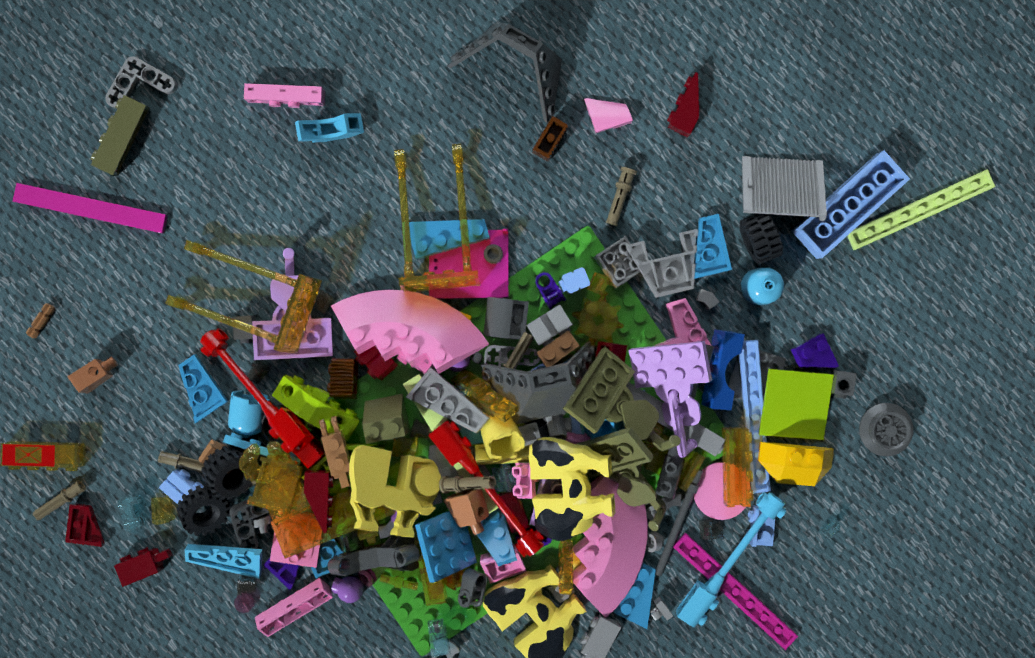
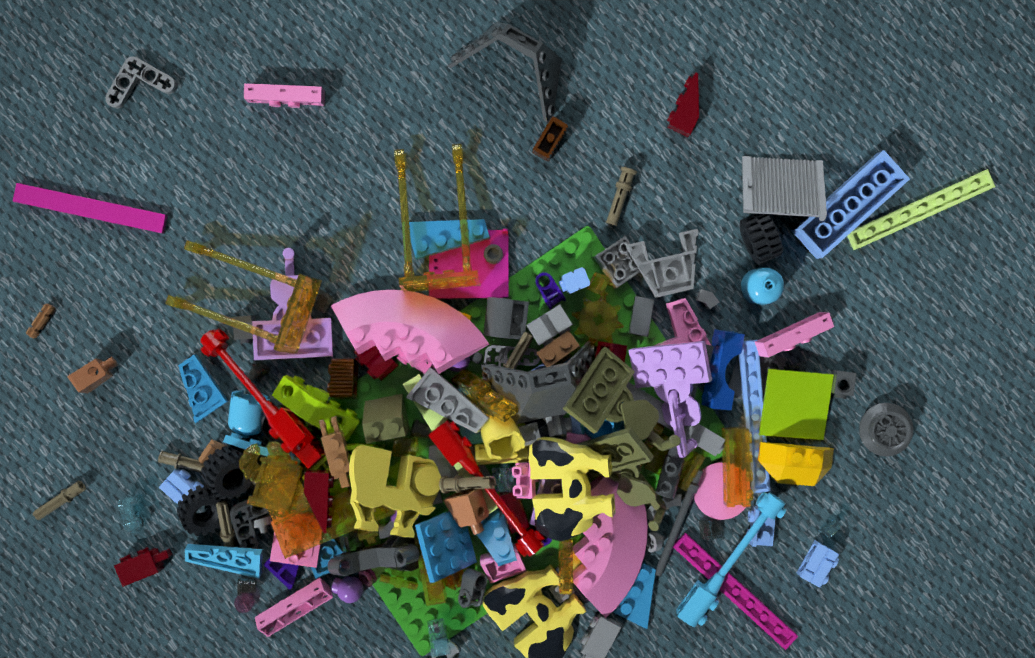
(42, 454): clear yellow brick -> none
(83, 526): dark red wing -> none
(119, 135): olive brick -> none
(161, 510): clear yellow tile -> none
(227, 532): none -> dark tan axle
(330, 129): medium azure arch -> none
(607, 114): bright pink slope -> none
(641, 316): none -> dark grey slope
(660, 609): light grey tile -> none
(711, 248): dark azure wing -> none
(794, 334): none -> bright pink piece
(815, 353): dark purple wing -> none
(818, 564): none -> light blue brick

